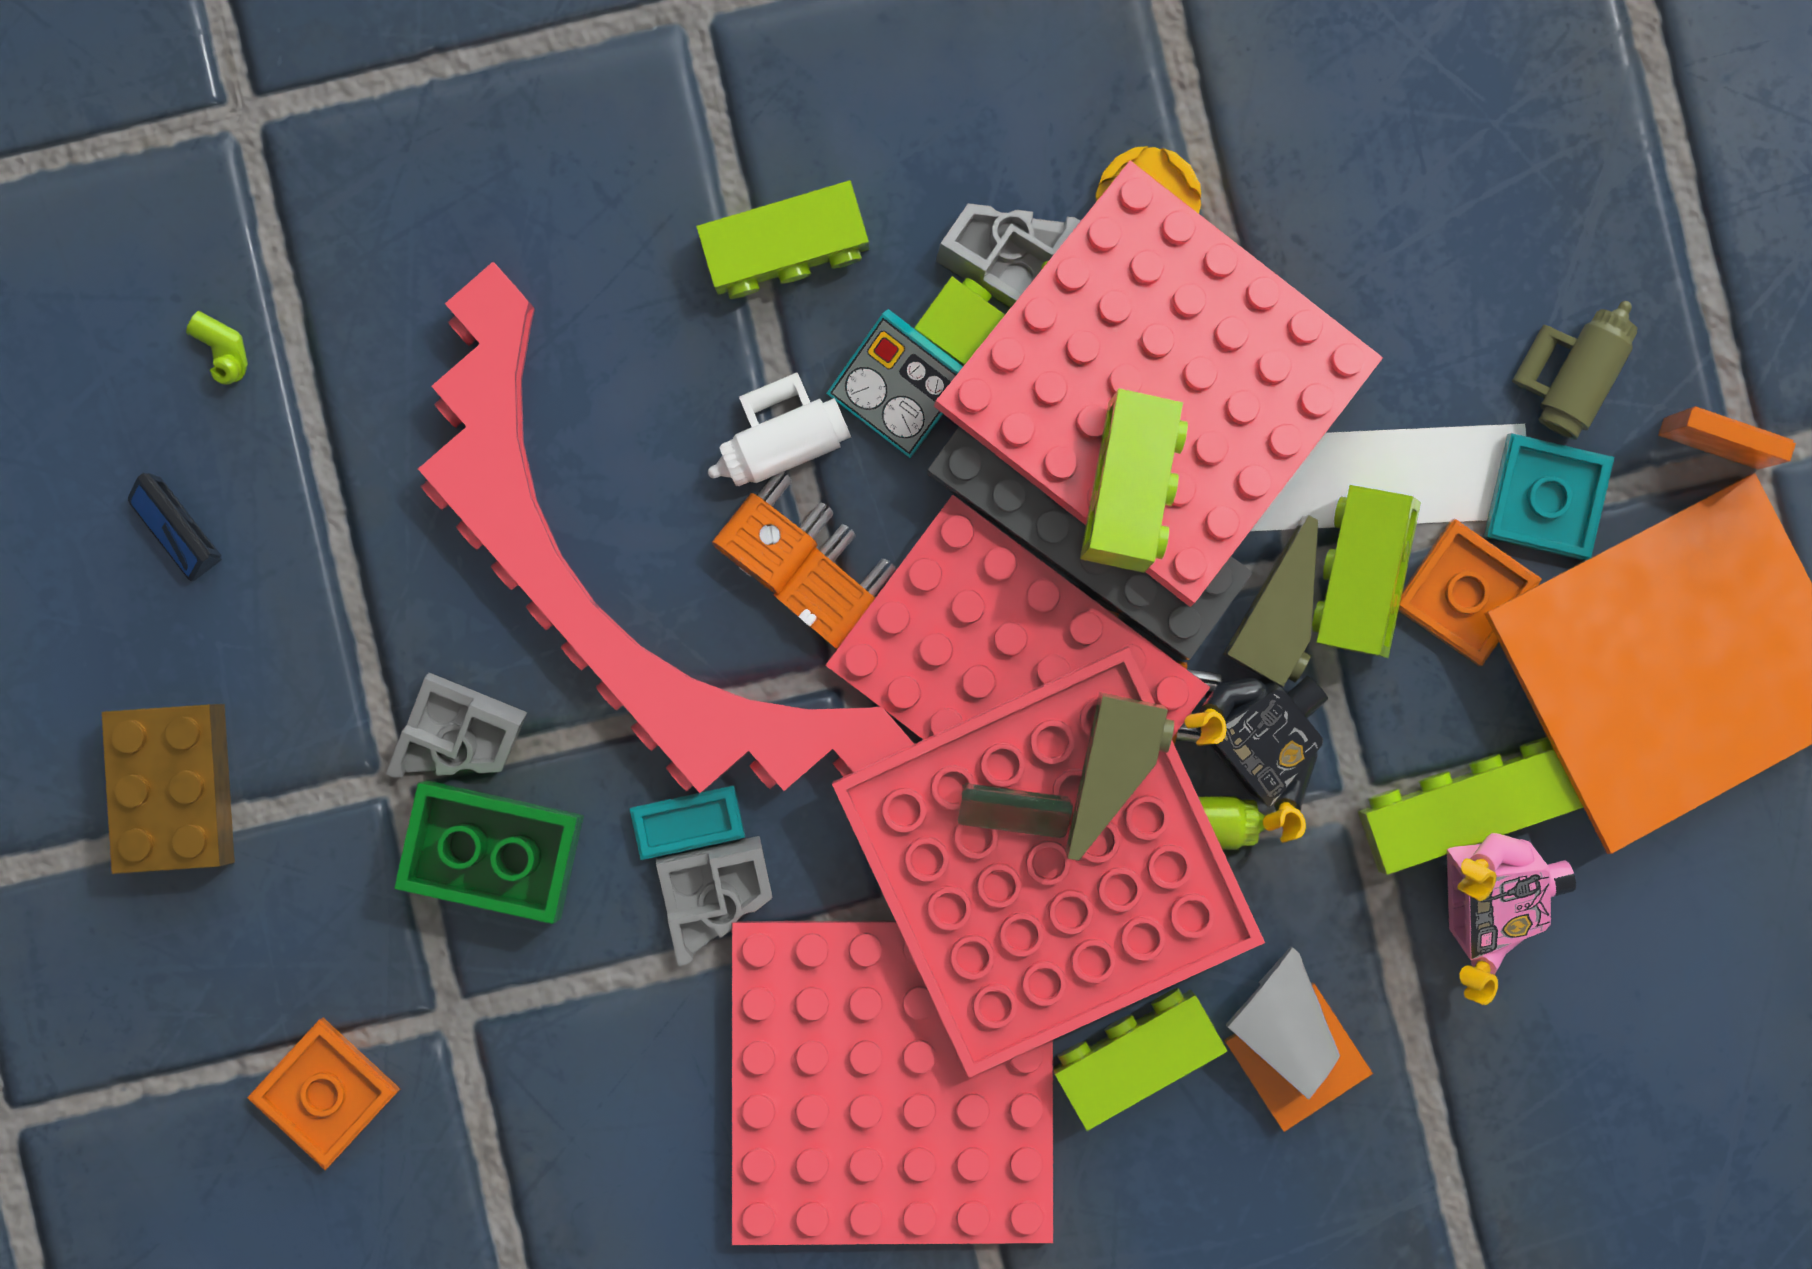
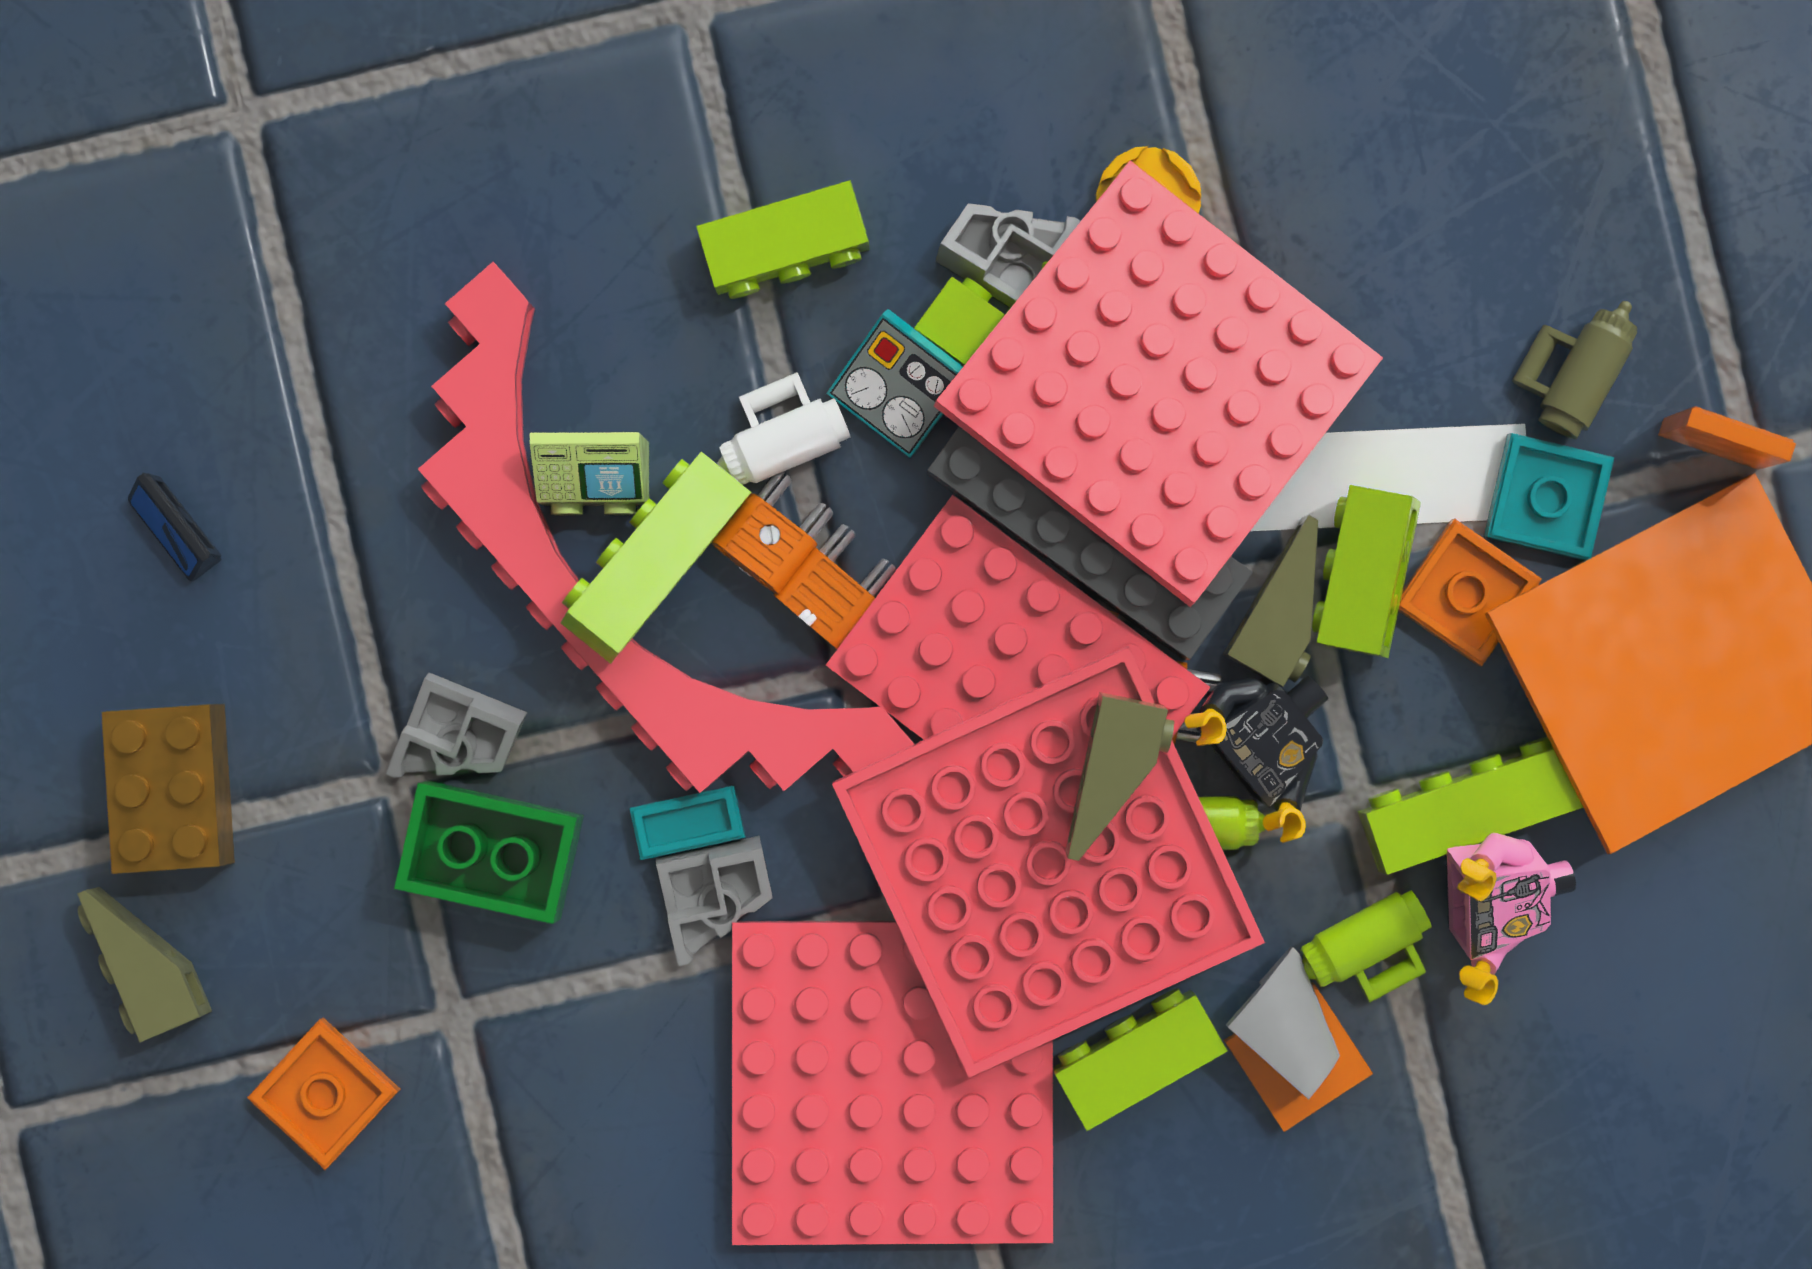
(150, 975): none -> olive slope
(226, 347): lime arm -> none
(590, 471): none -> yellowish green slope
(654, 557): none -> lime brick
(1014, 810): slope -> none
(1134, 481): lime brick -> none
(1366, 940): none -> lime piece

